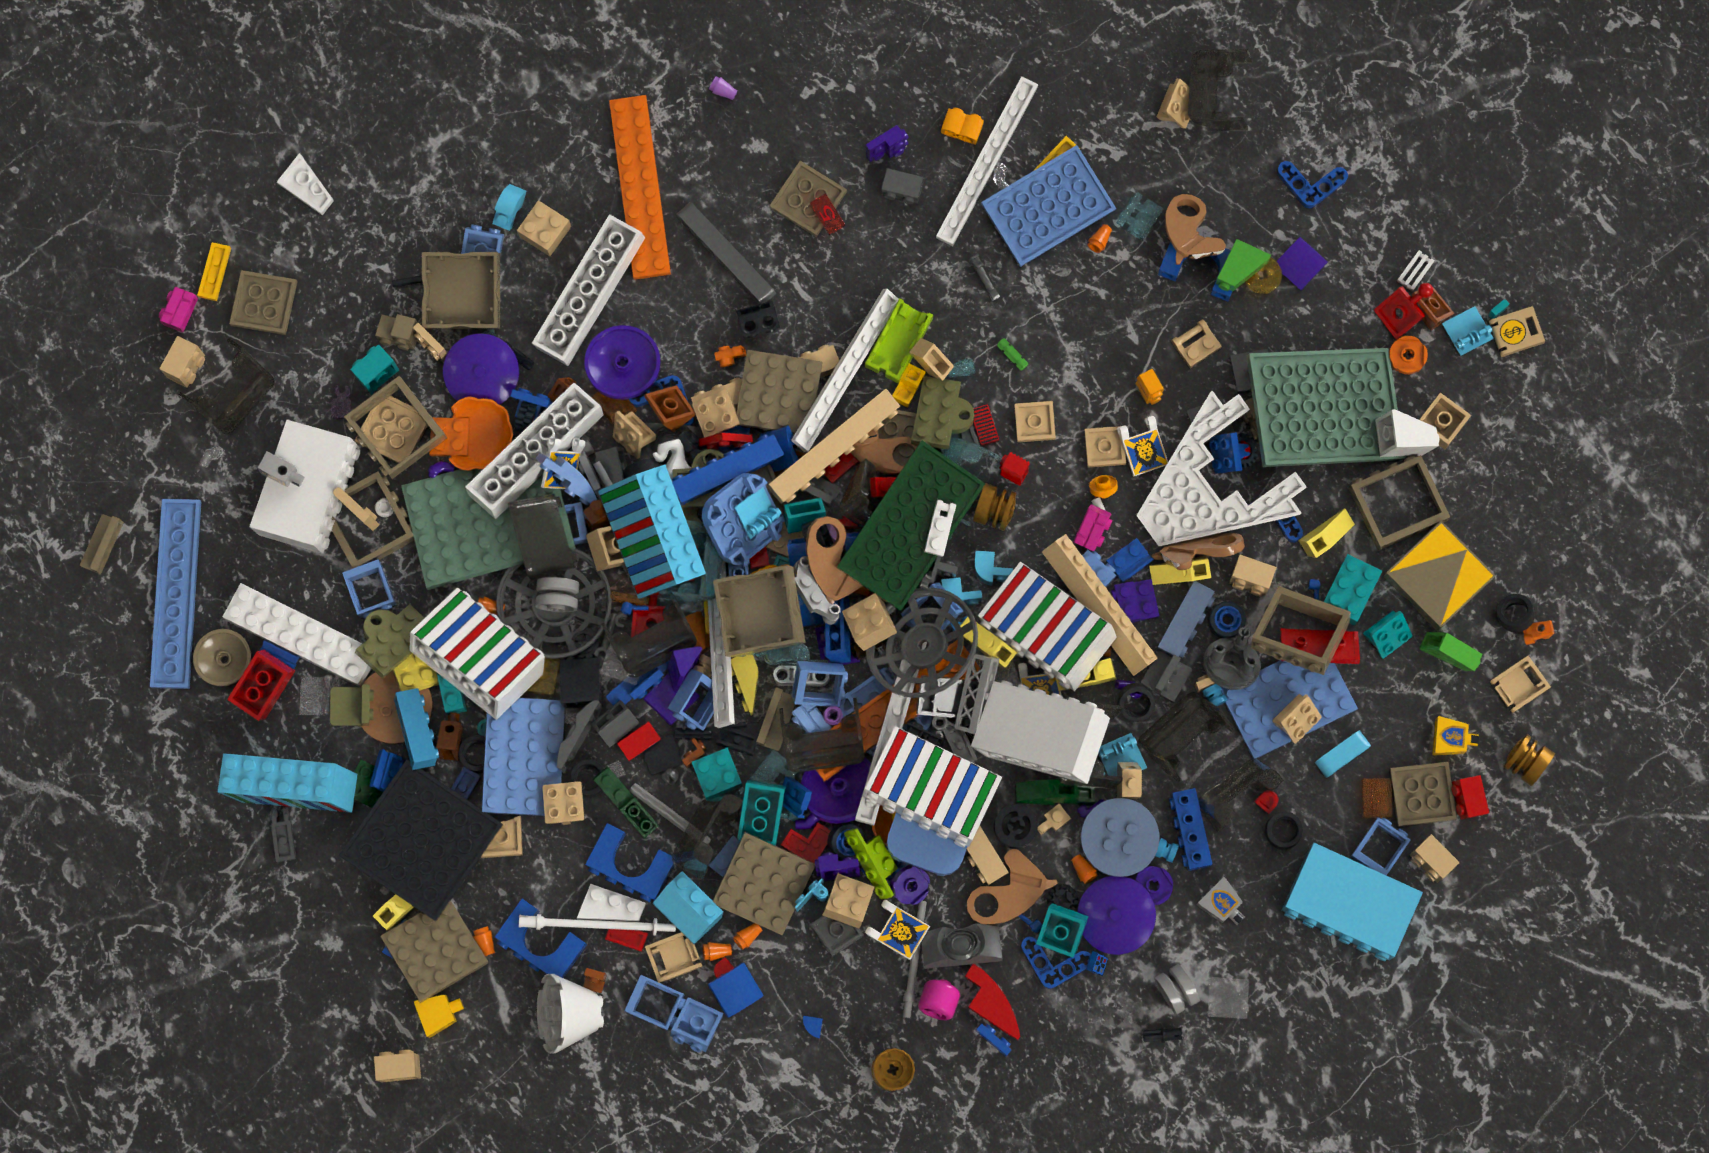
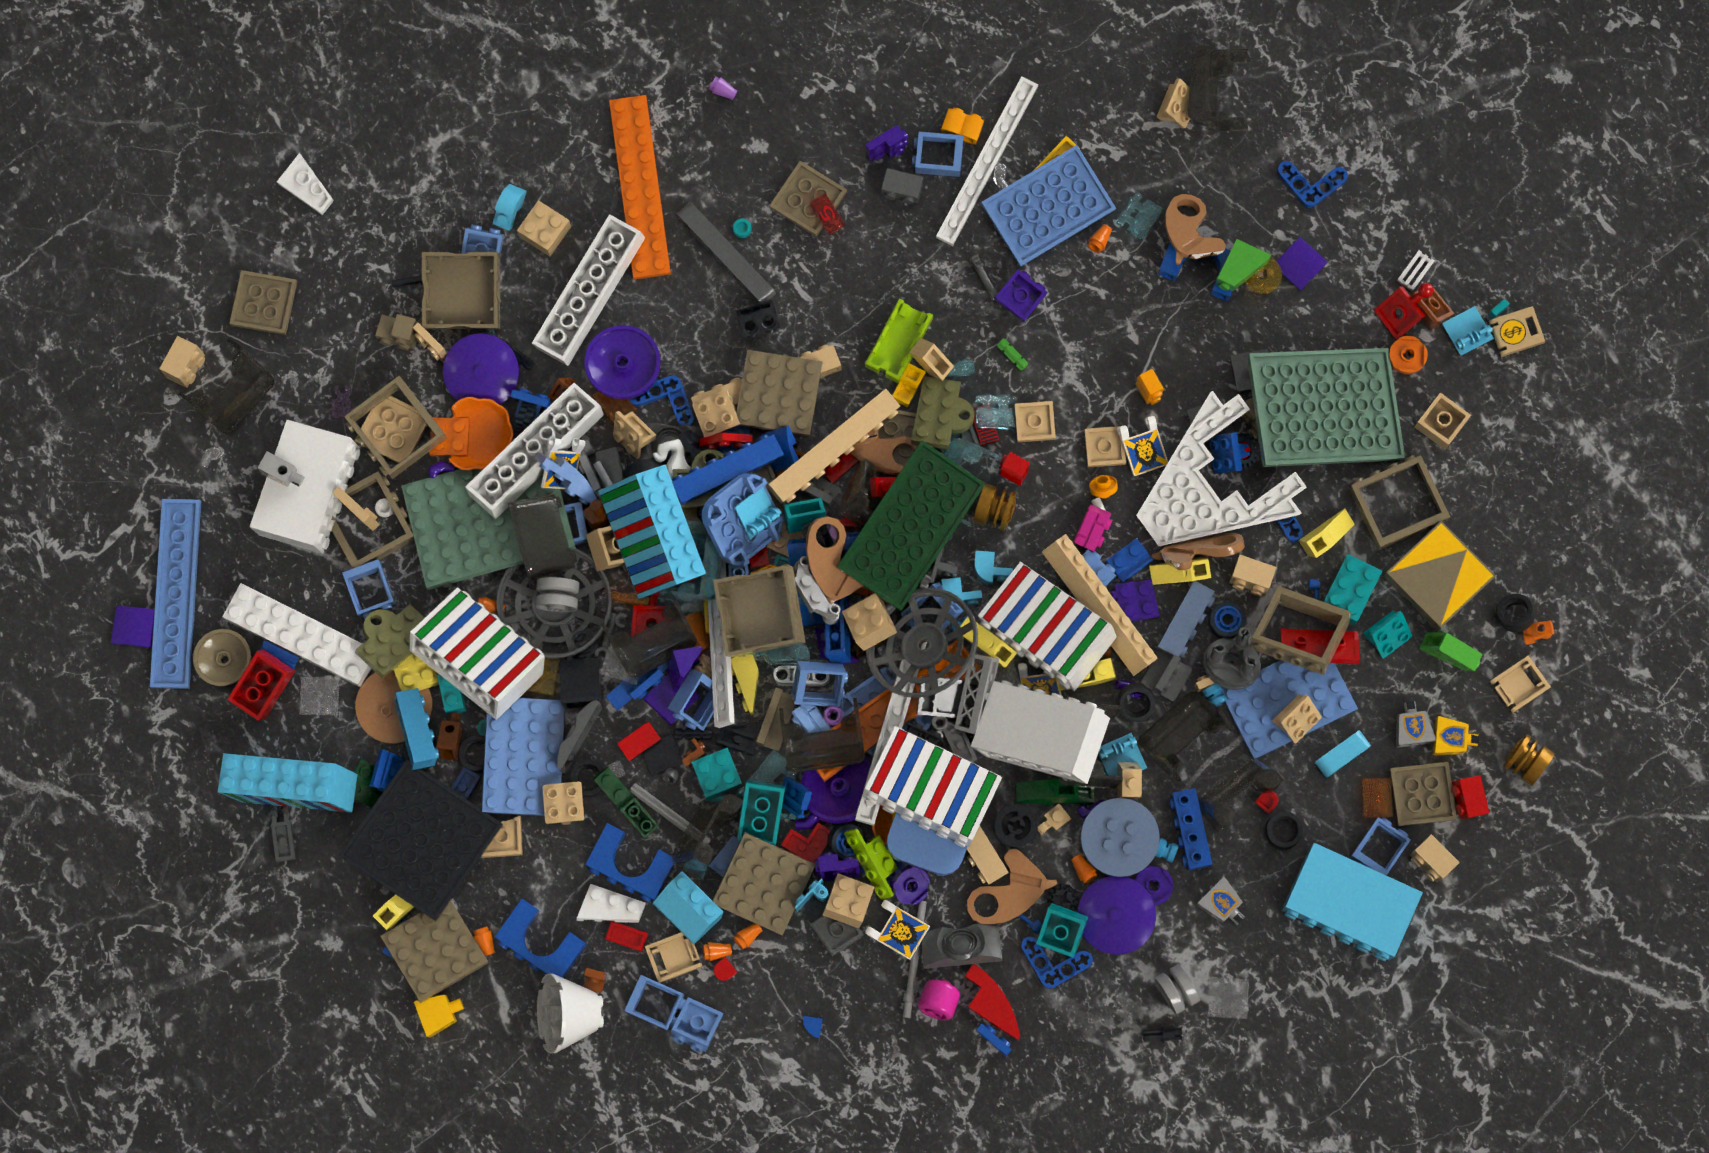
(101, 543): dark tan panel -> none
(133, 626): none -> dark purple slope
(178, 309): dark pink brick -> none
(214, 271): yellow plate -> none
(351, 706): olive bracket -> none
(374, 369): teal brick -> none
(397, 1067): tan brick -> none
(539, 922): white bar -> none
(615, 723): dark grey brick -> none
(628, 607): blue hand -> none
(670, 407): dark orange slope -> none
(726, 355): orange plate -> none
(735, 990): blue slope -> none
(742, 228): none -> teal tile
(845, 370): white plate -> none
(898, 1059): pearl gold wheel -> none
(938, 169): none -> medium blue window
(939, 528): white plate -> none
(995, 417): none -> clear light blue plate
(1021, 295): none -> dark purple plate
(1097, 963): blue tile -> none
(1199, 349): tan plate -> none
(1404, 435): white slope -> none
(1413, 727): none -> light grey torso

